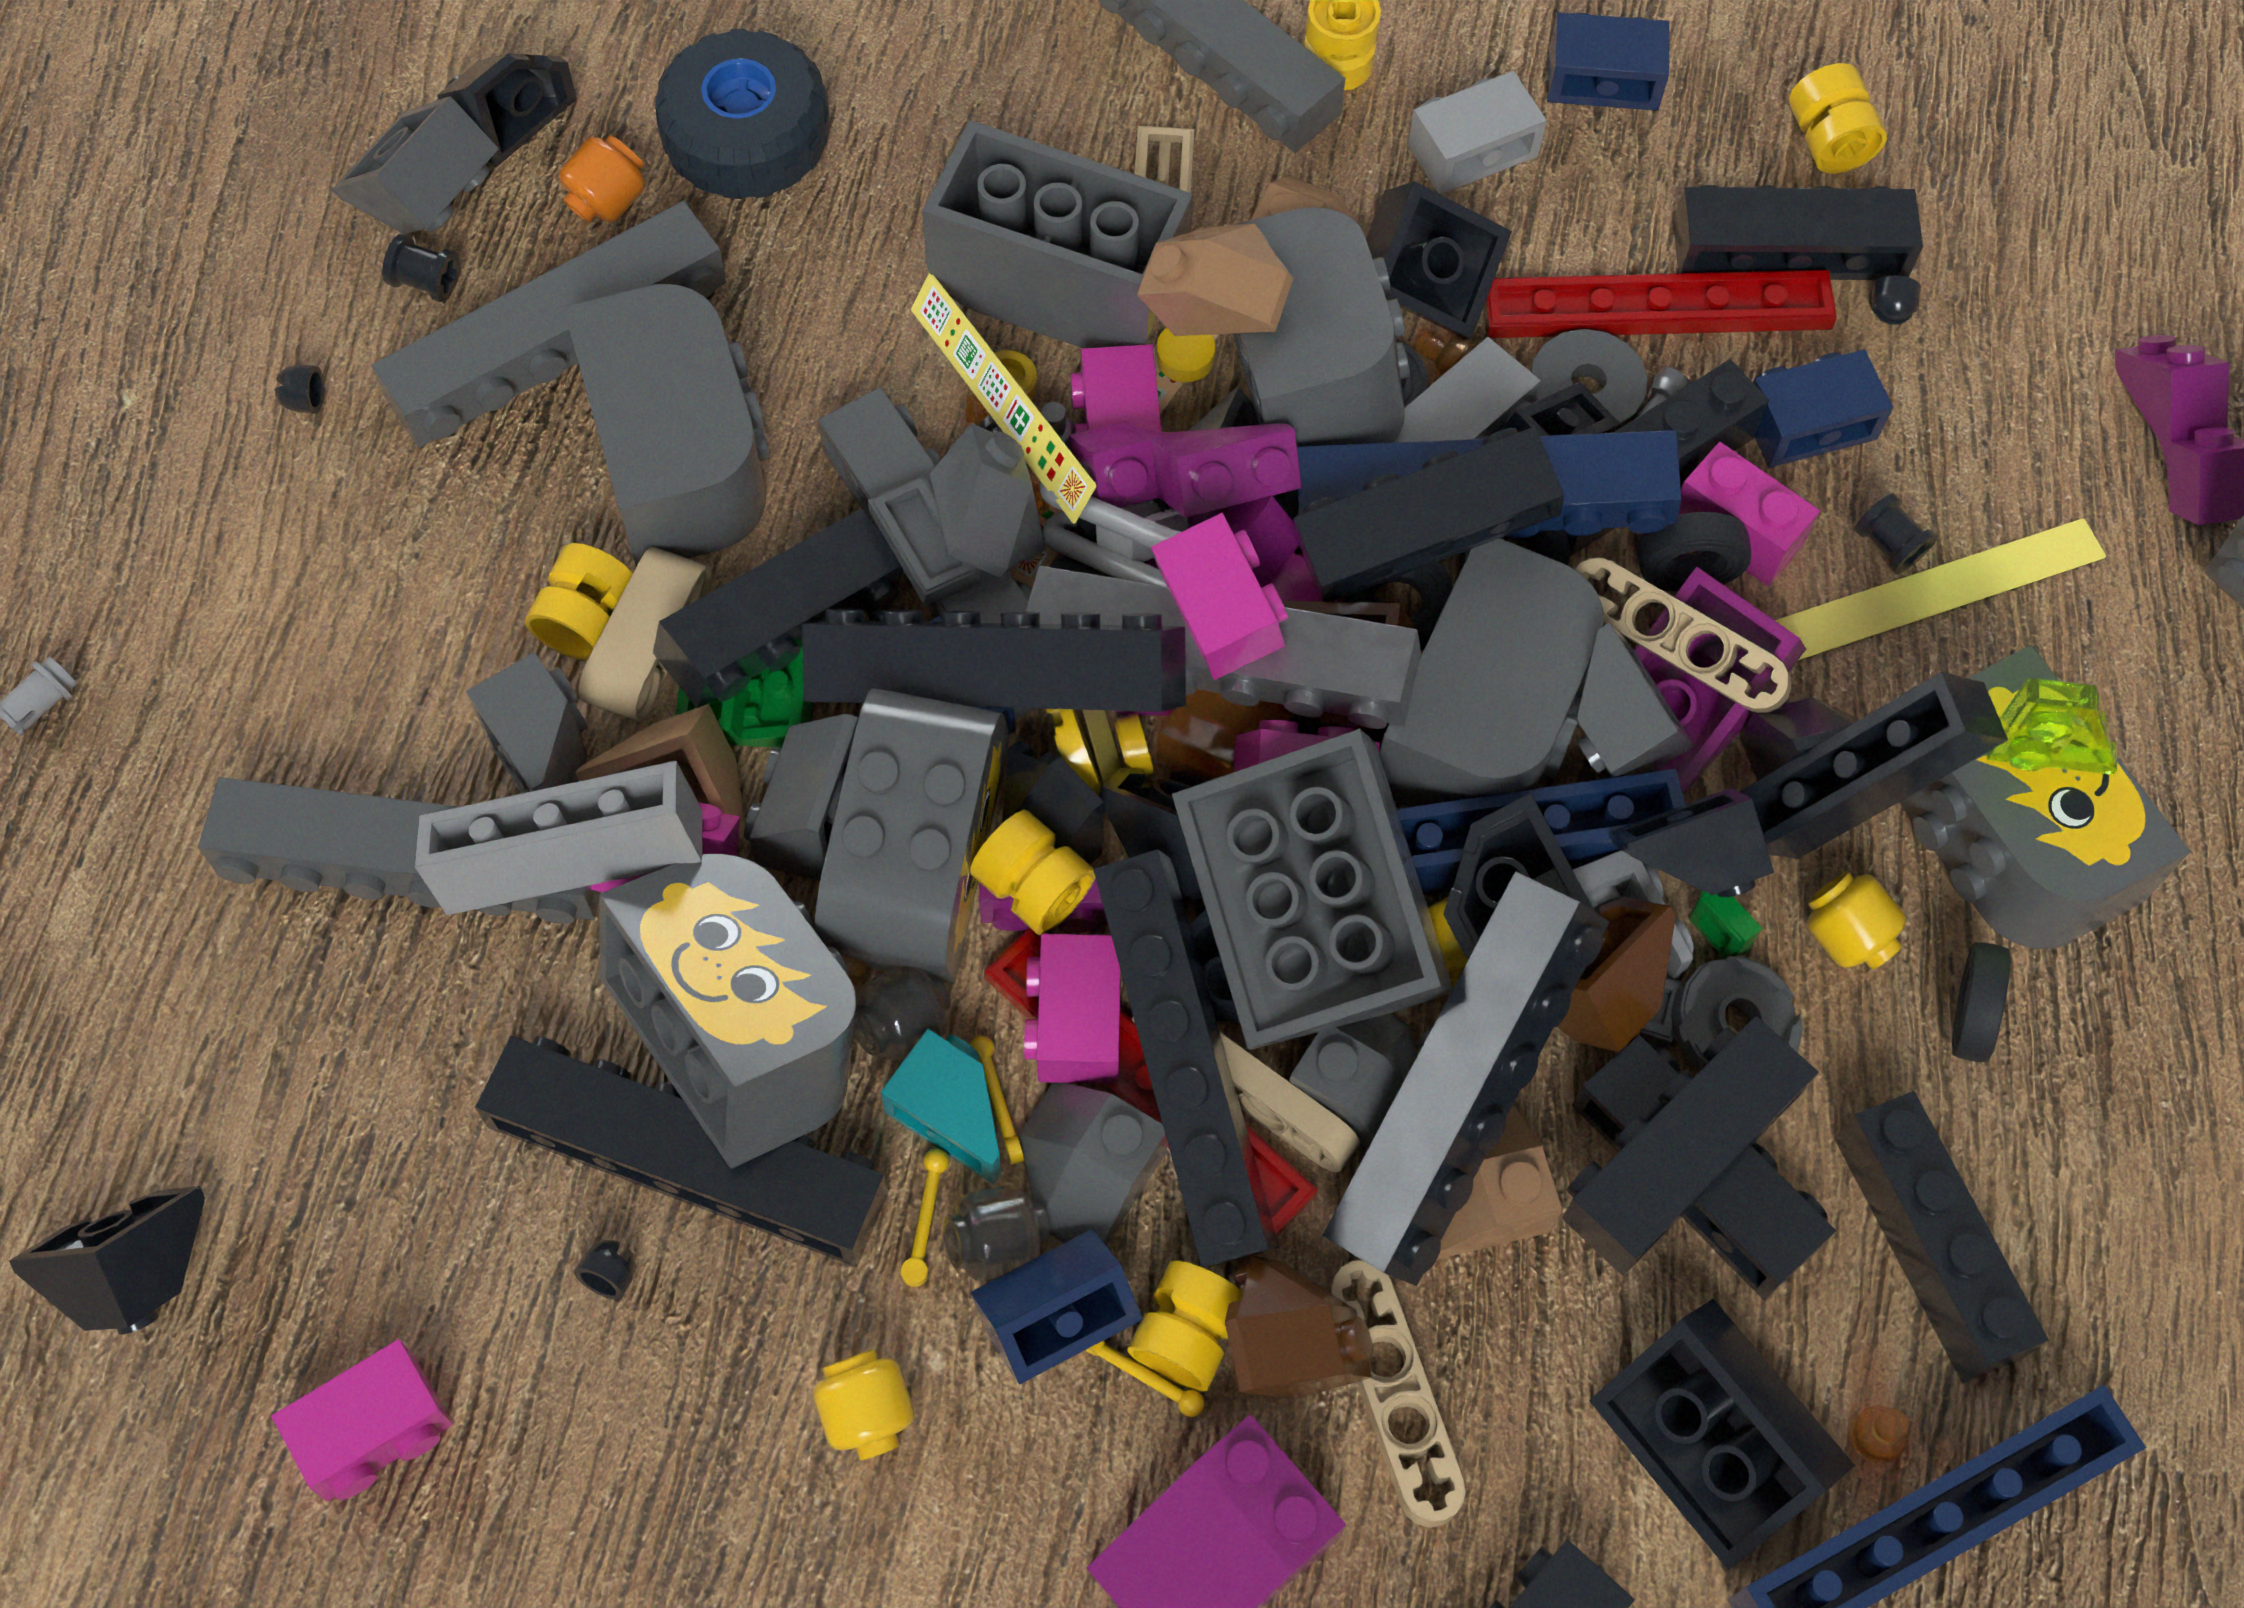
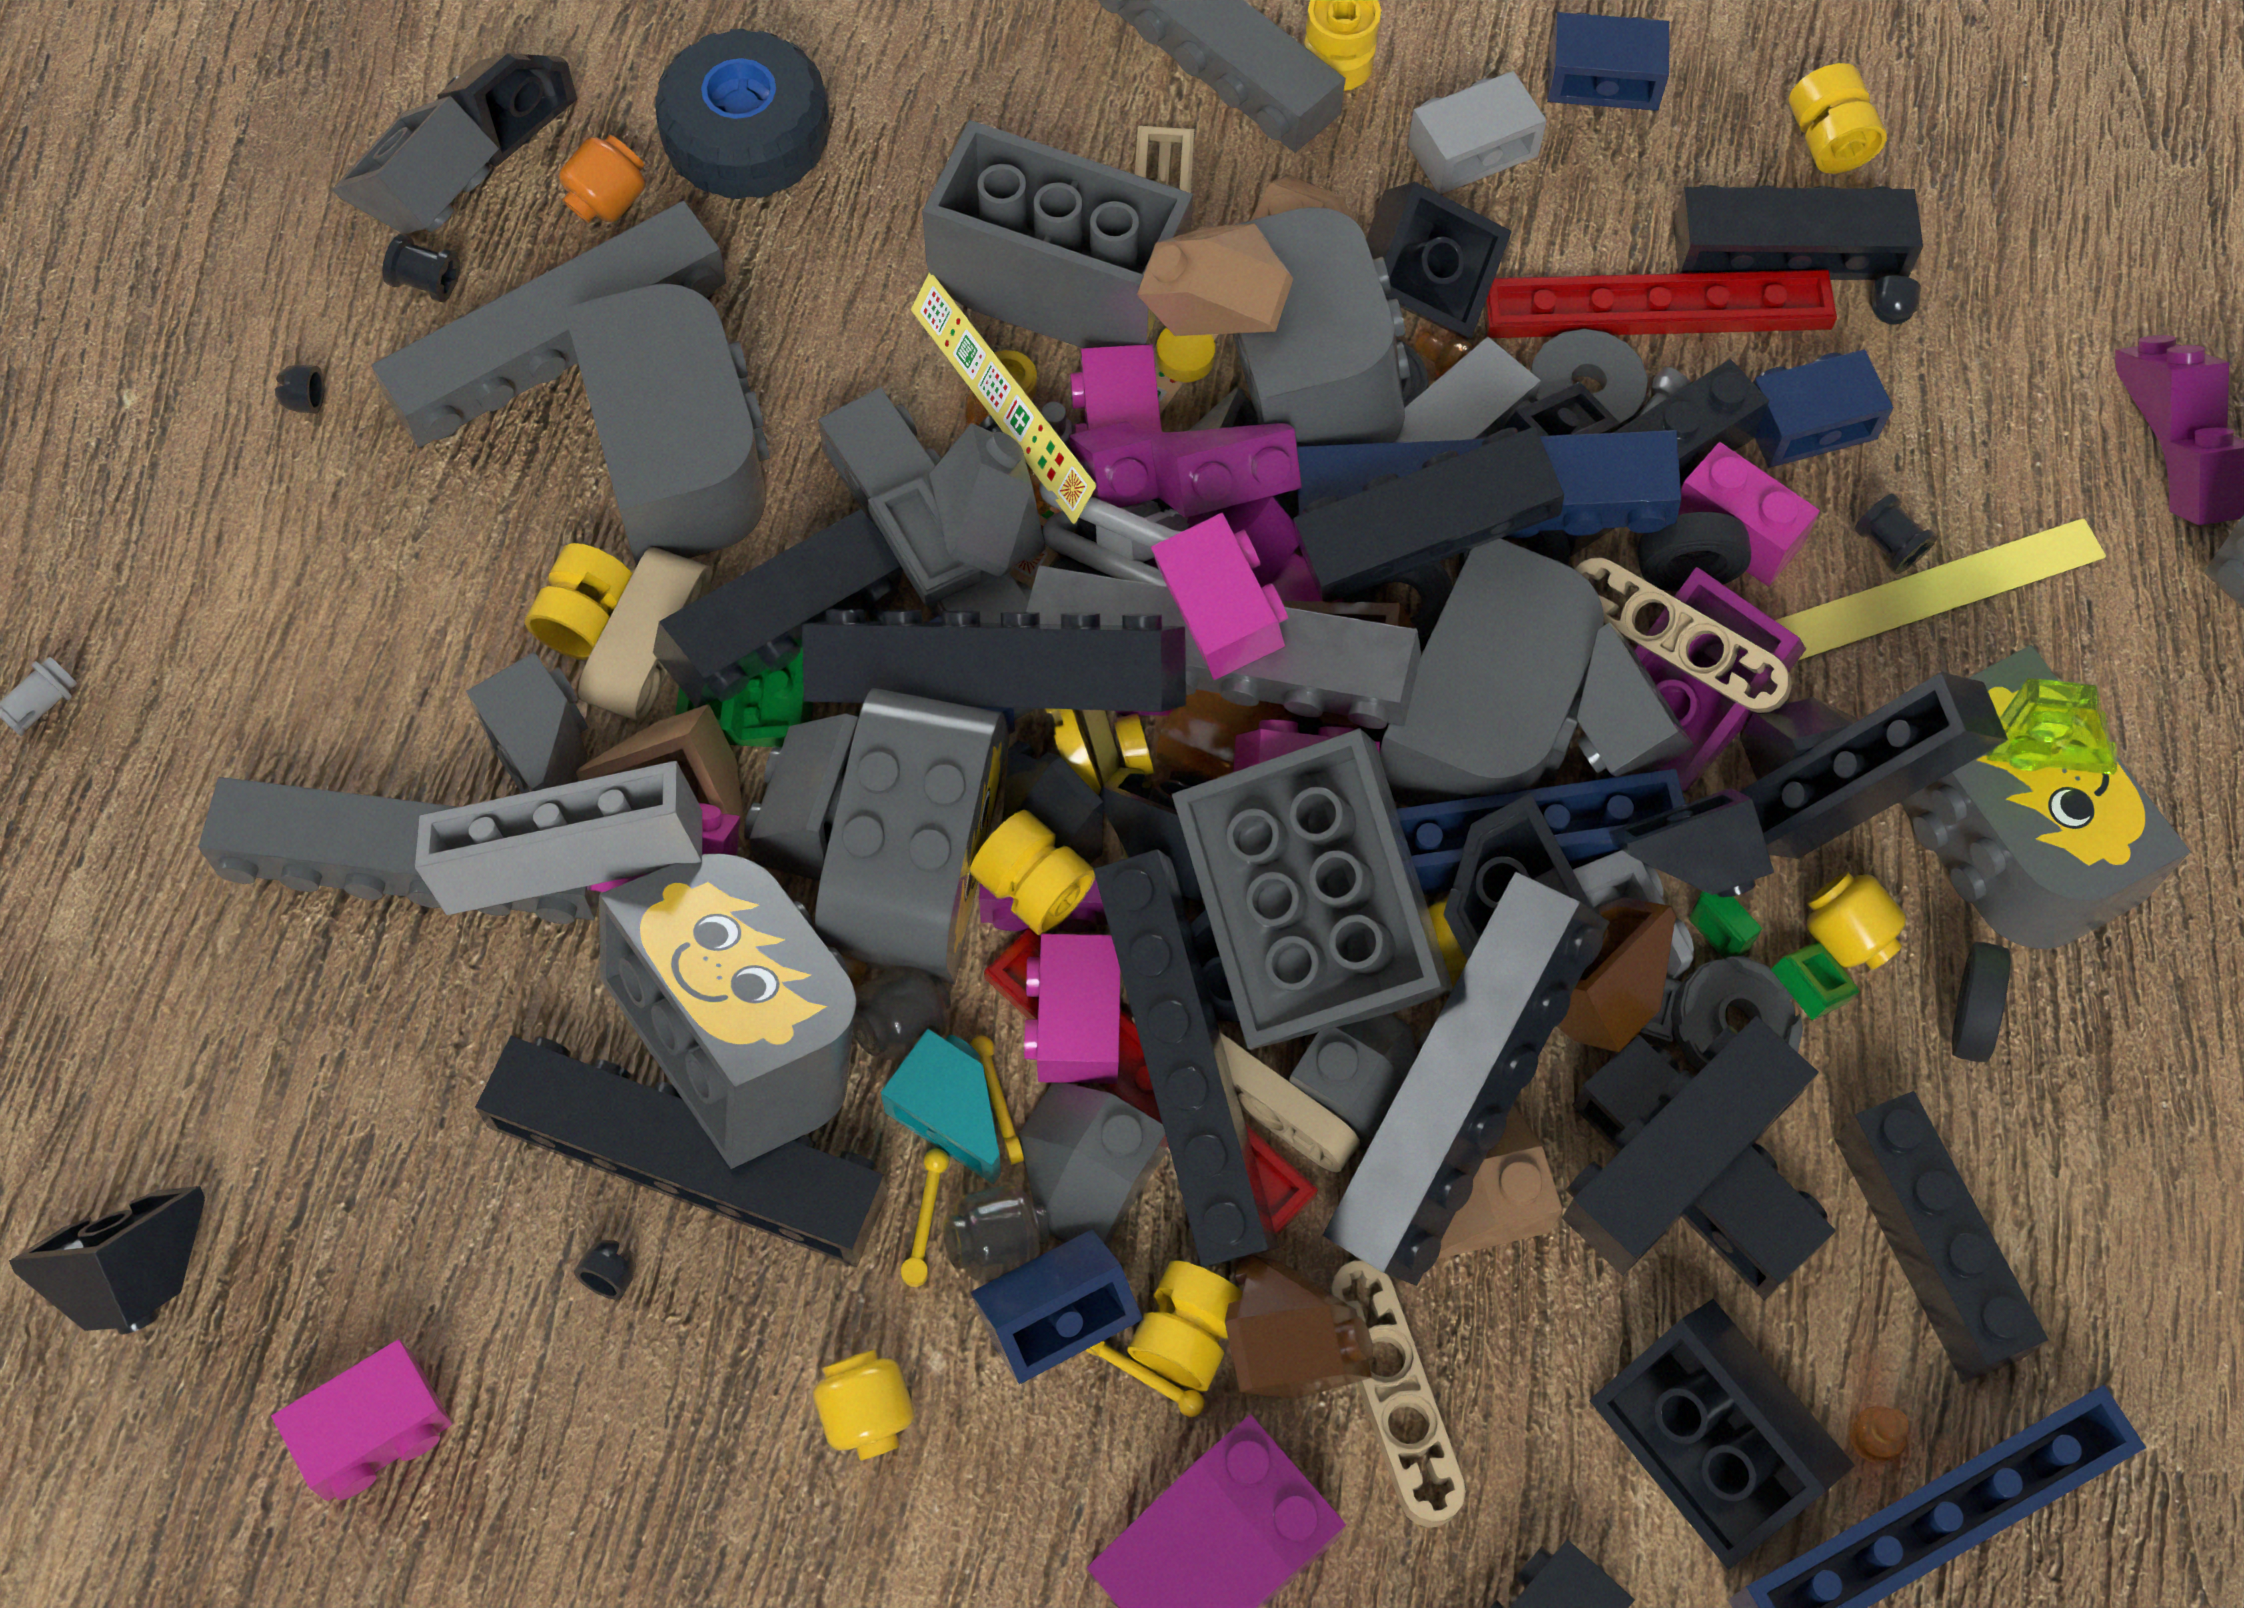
(1815, 980): none -> green tile

